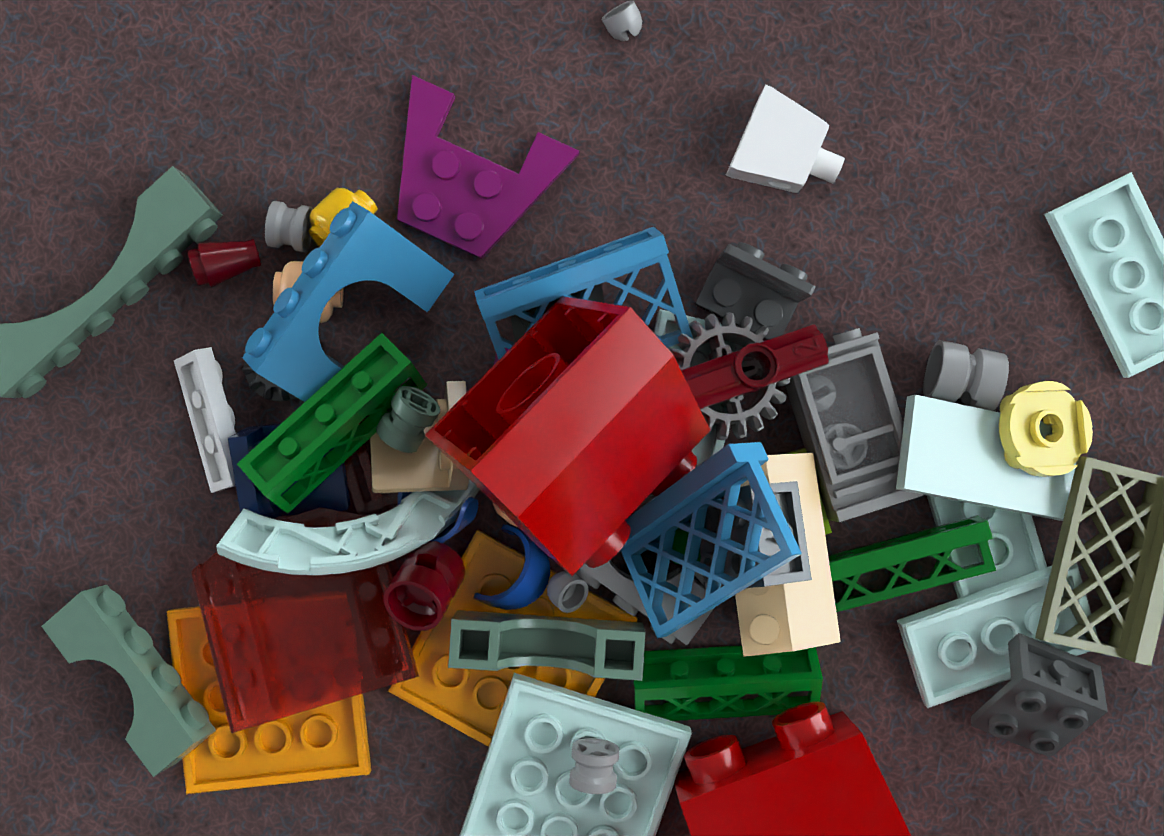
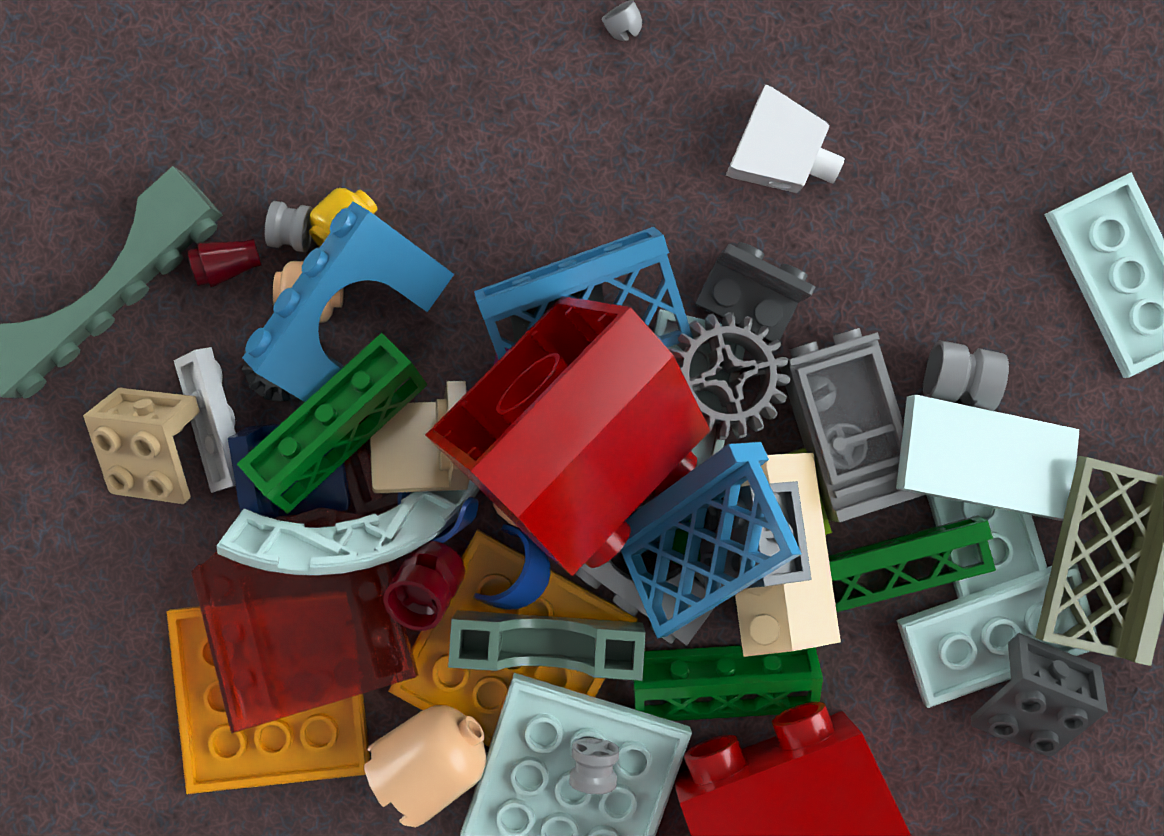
(136, 442): none -> tan bracket
(165, 716): sand green arch -> none
(409, 416): sand green wheel -> none
(426, 763): none -> light nougat cylinder
(461, 193): magenta wing -> none
(567, 591): light grey hinge -> none
(779, 357): dark red piece -> none
(1021, 435): light yellow plate -> none

